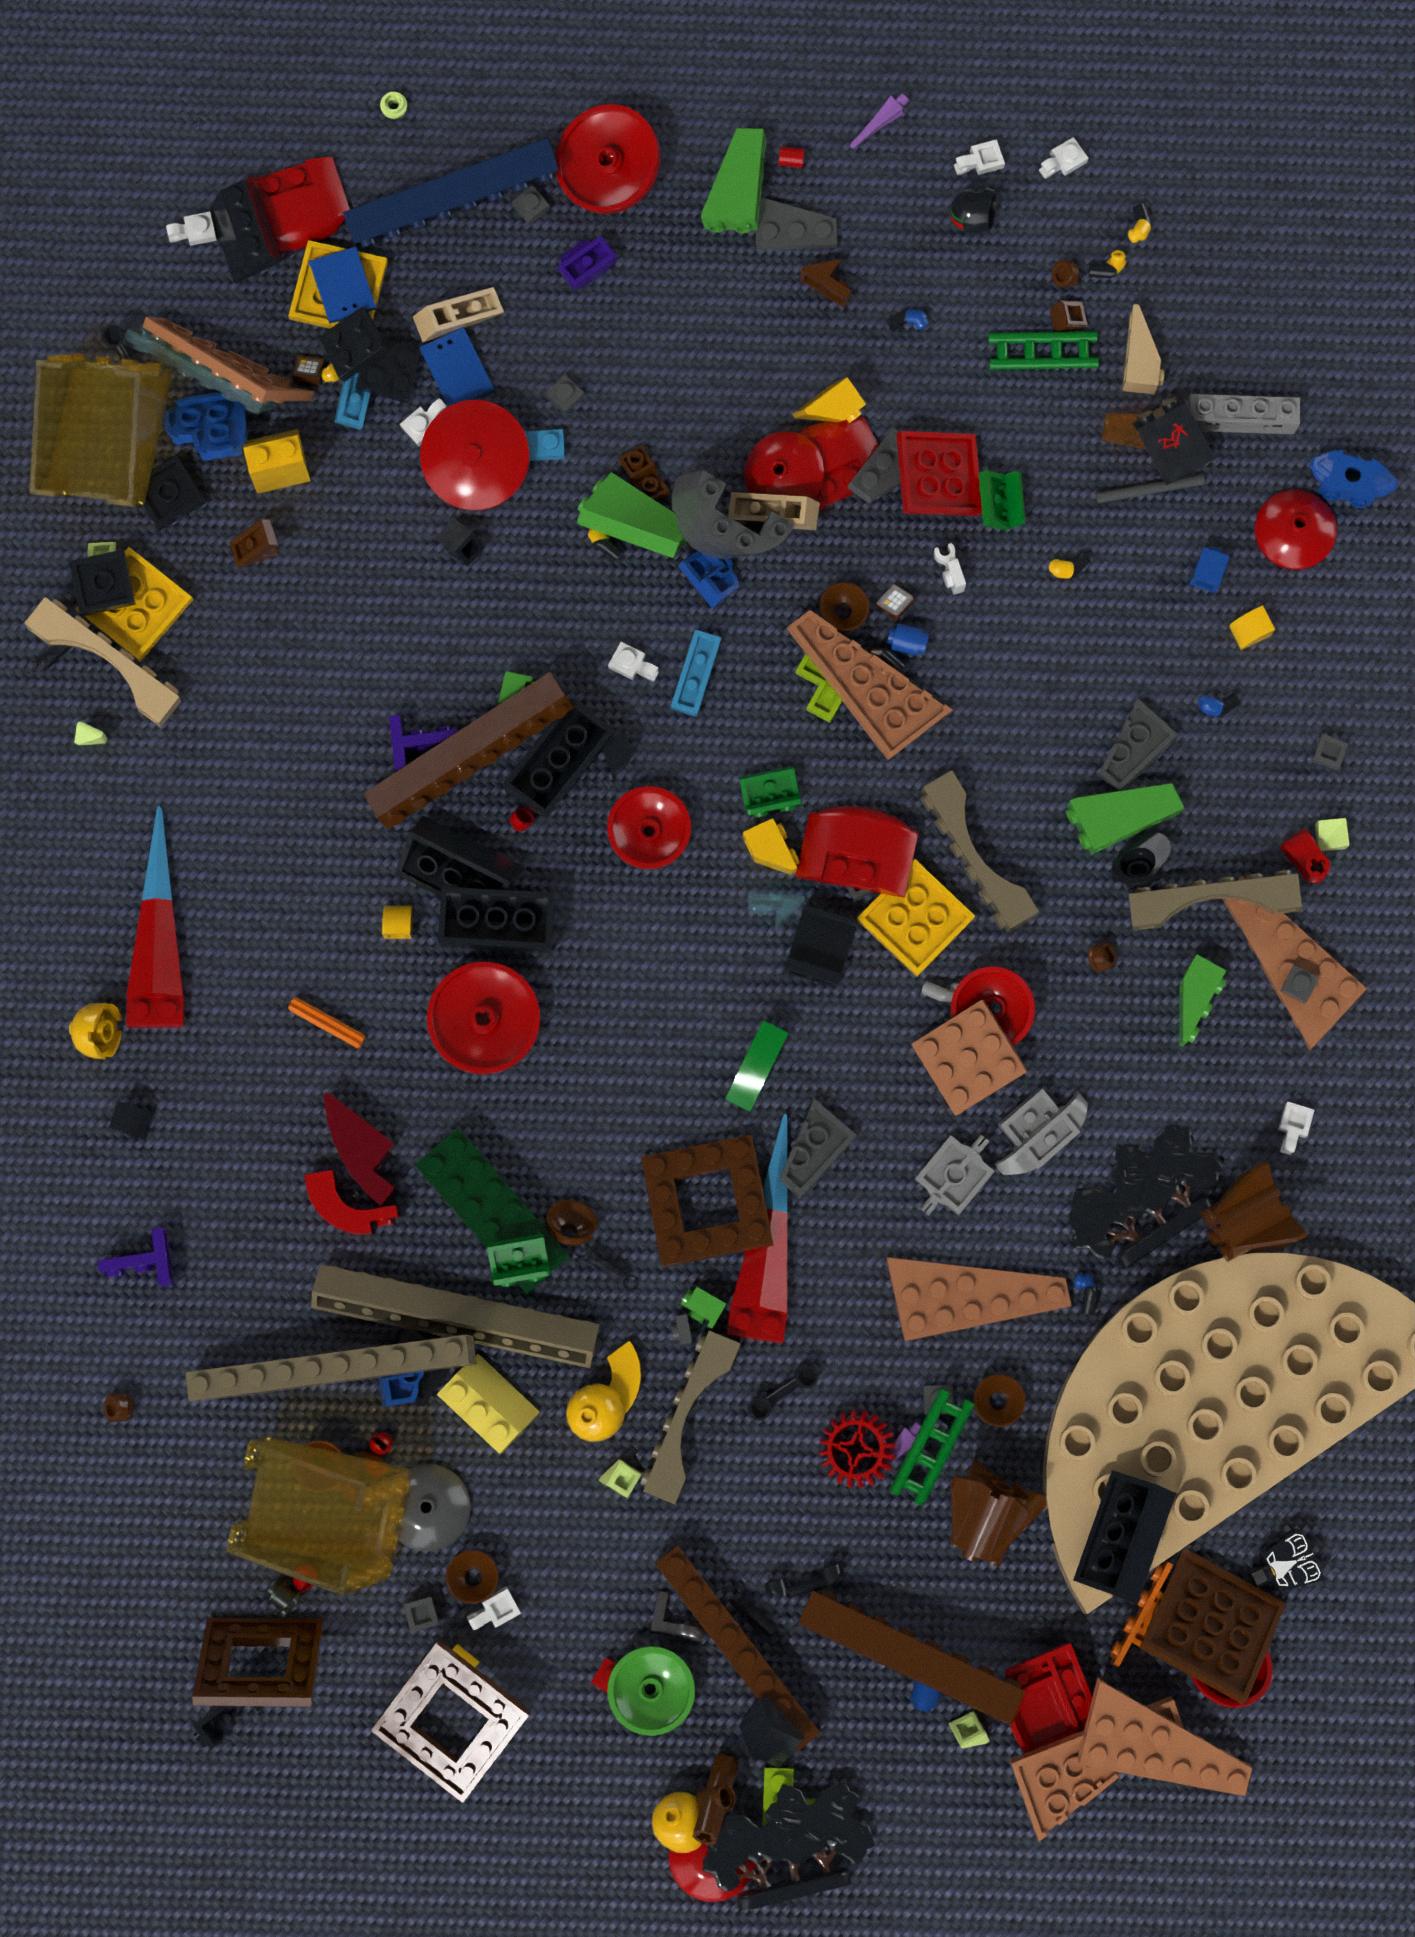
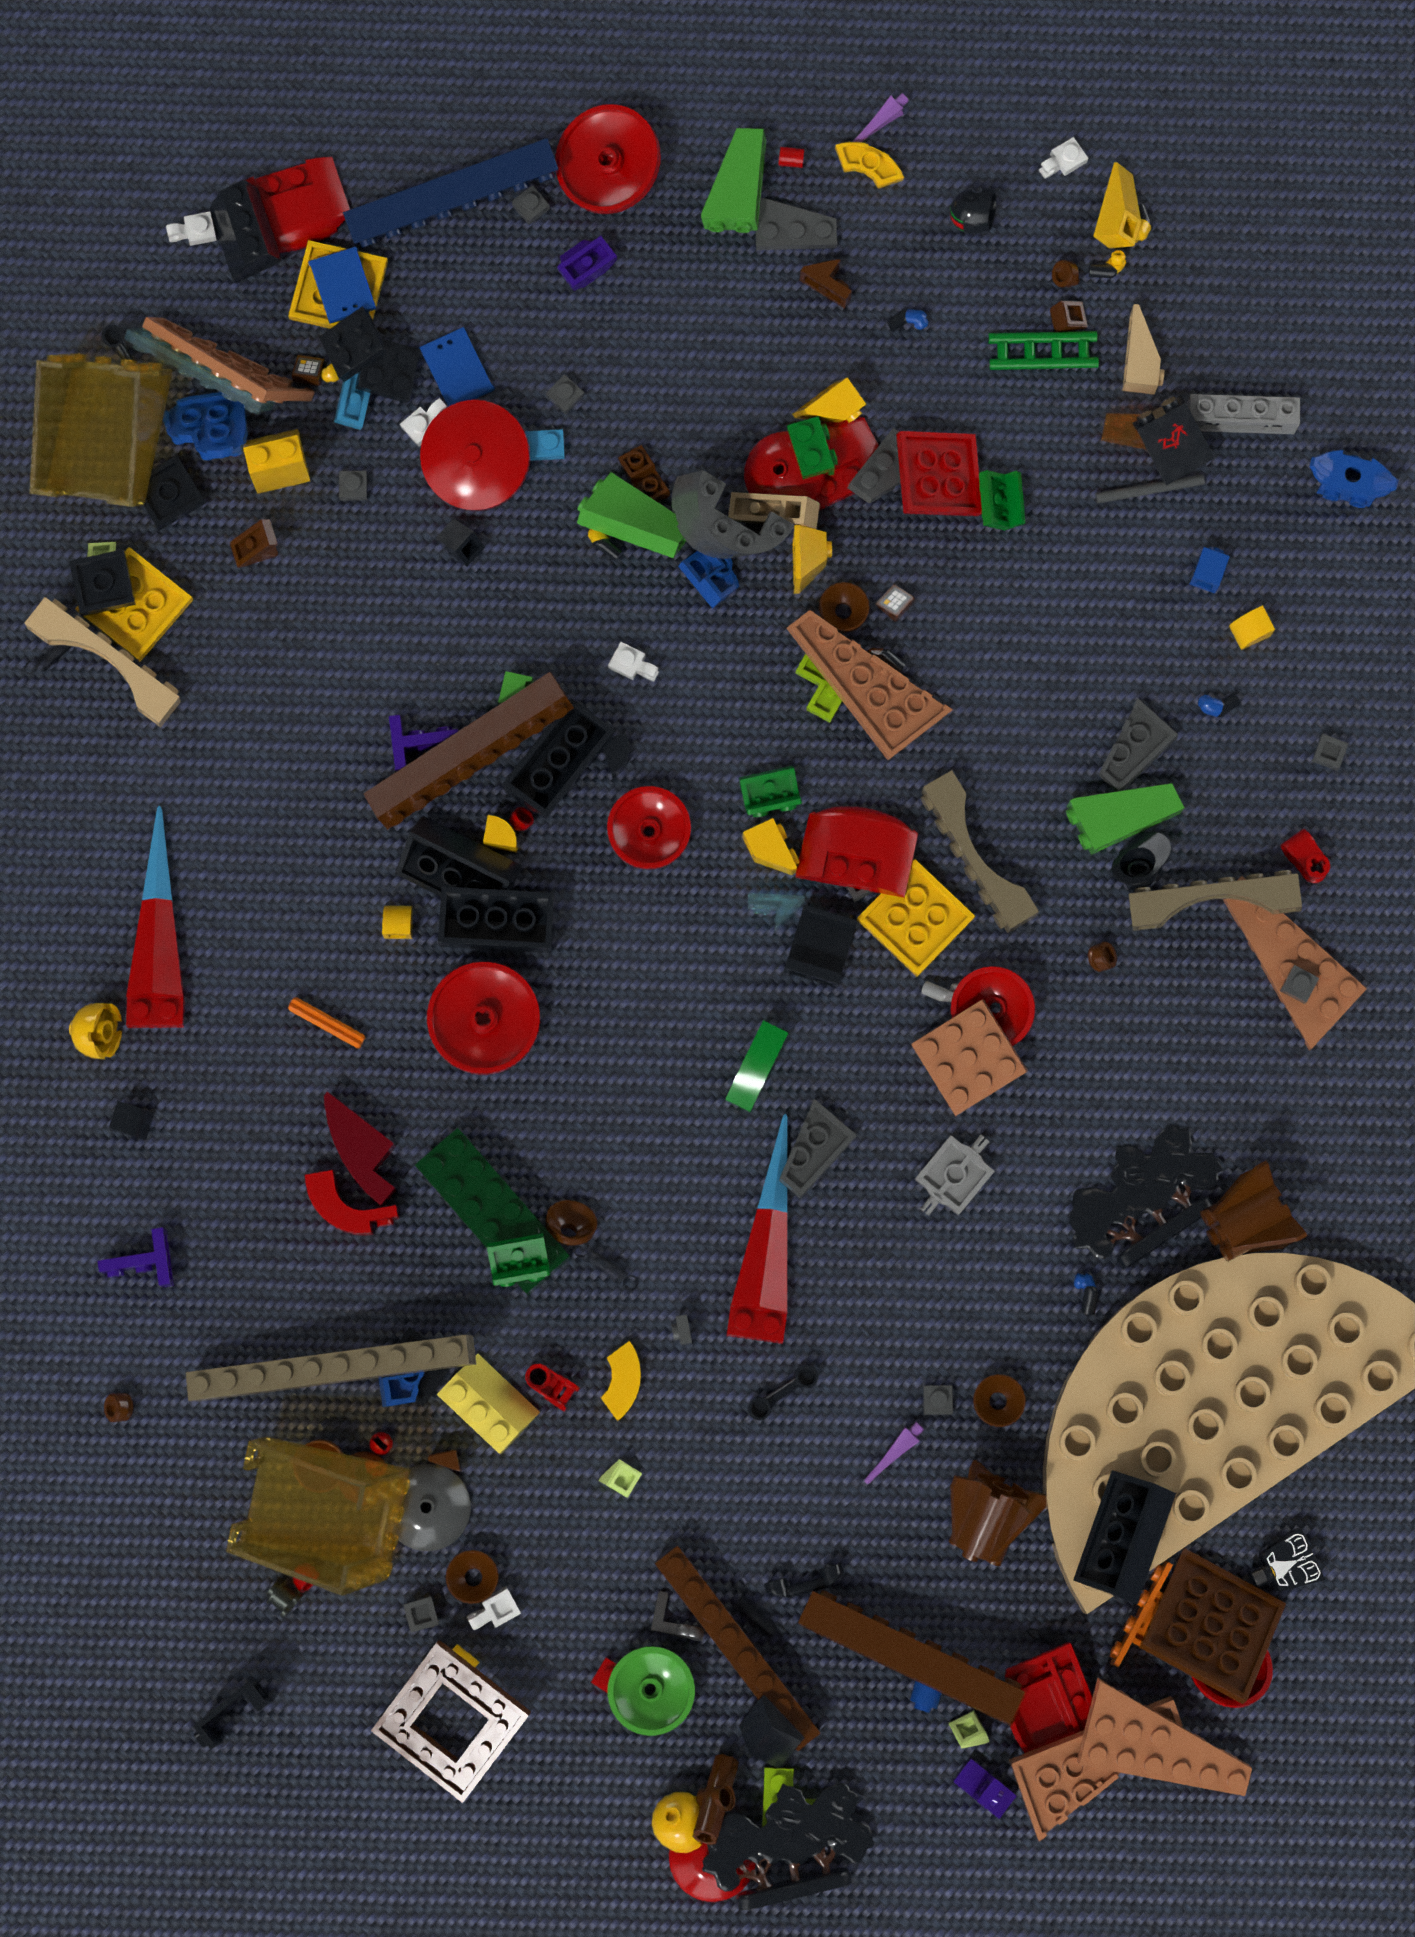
(88, 735): yellowish green slope -> none
(294, 1690): reddish brown plate -> none
(352, 485): none -> dark grey plate
(390, 98): yellowish green plate -> none
(447, 1459): none -> reddish brown slope
(454, 1315): dark tan brick -> none
(463, 311): tan slope -> none
(499, 835): none -> yellow brick
(552, 1386): none -> red piece
(595, 1412): yellow cylinder -> none
(683, 1247): reddish brown plate -> none
(696, 673): dark azure plate -> none
(703, 1306): bright green brick -> none
(713, 1361): dark tan arch -> none
(809, 555): none -> yellow slope
(811, 447): none -> green bracket
(859, 1436): red gear -> none
(869, 161): none -> yellow tile
(908, 639): blue brick -> none
(929, 1430): green bar -> none
(953, 574): white plate -> none
(954, 1297): nougat wing -> none
(983, 157): white plate -> none
(984, 1788): none -> dark purple bracket
(1040, 1131): light grey plate -> none
(1069, 569): arm -> none
(1119, 213): none -> yellow slope
(1195, 992): bright green slope -> none
(1285, 542): red dish -> none
(1295, 1122): white plate -> none
(1332, 834): yellowish green slope -> none

